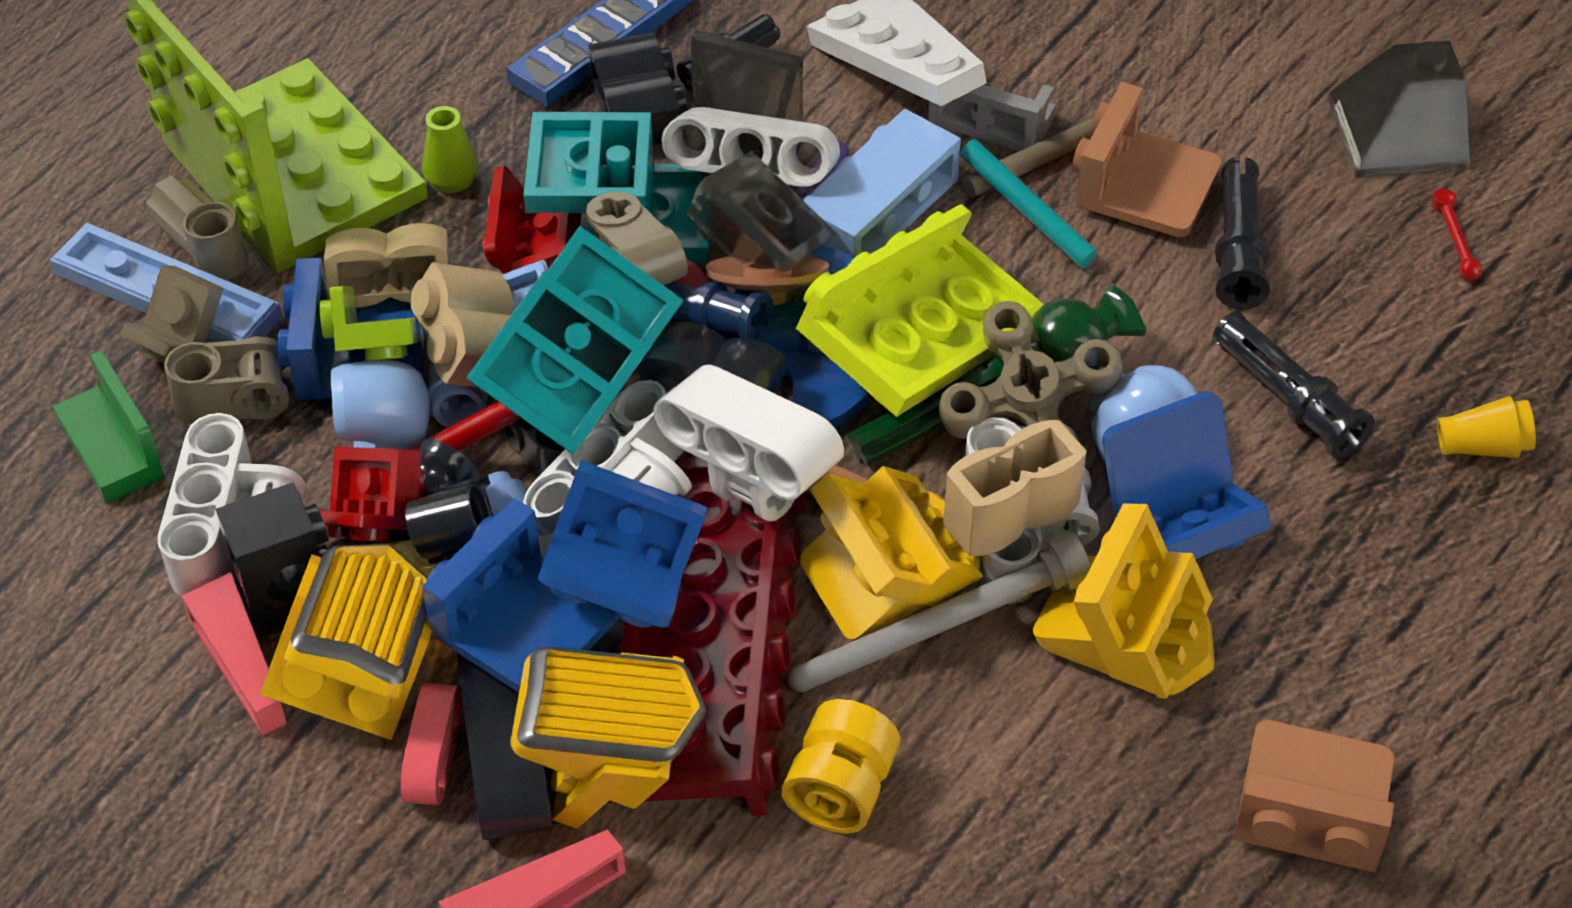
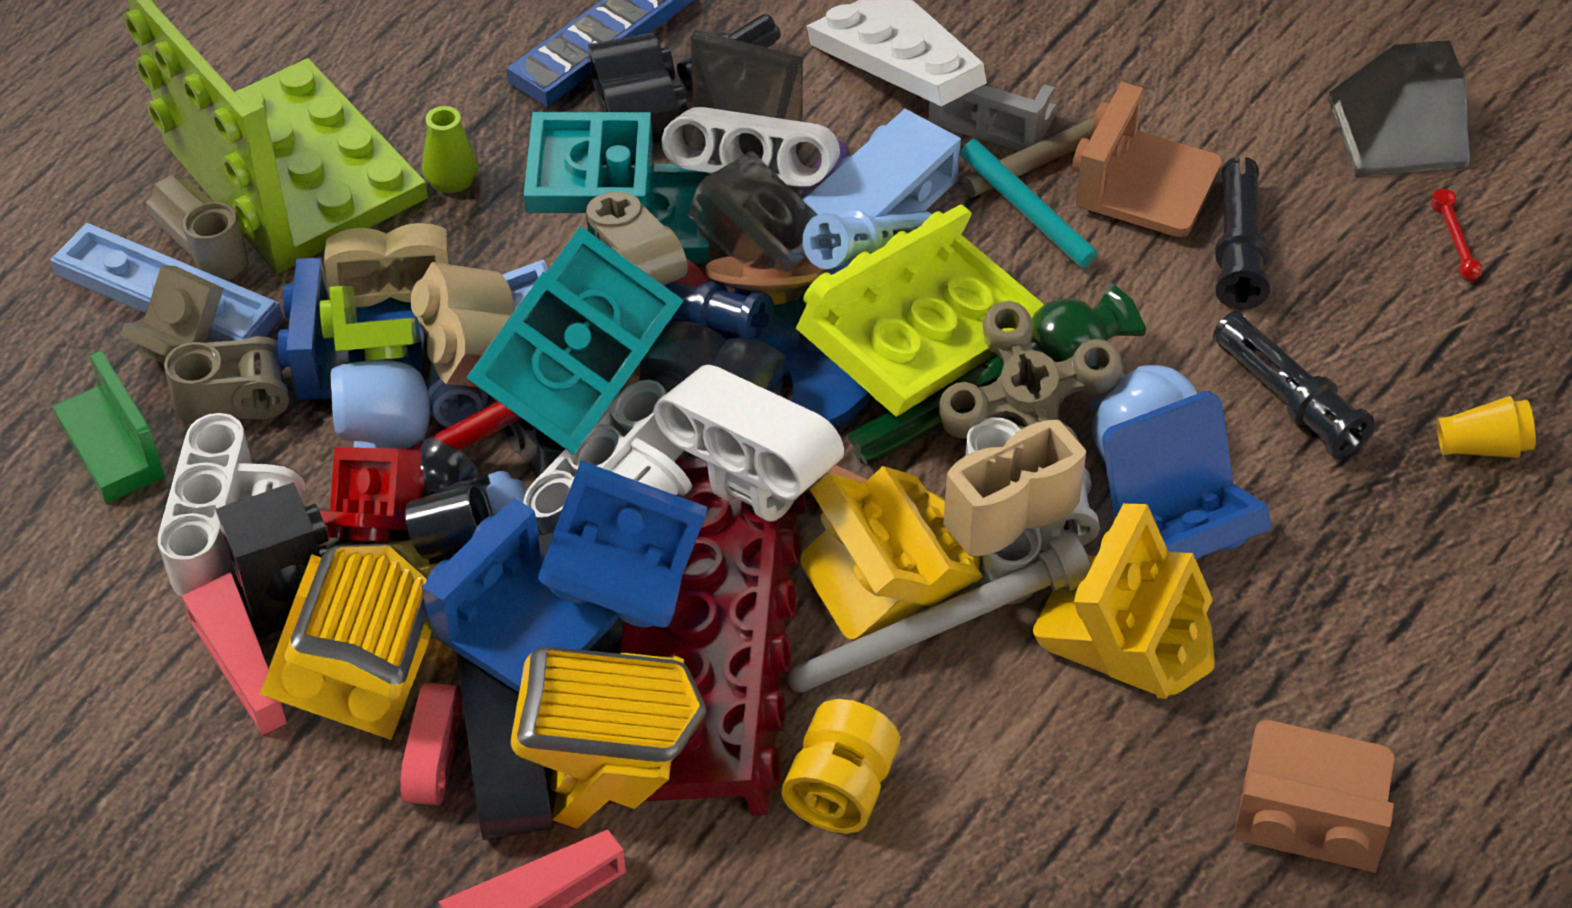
(519, 237): red bracket -> none
(871, 231): none -> light blue pin

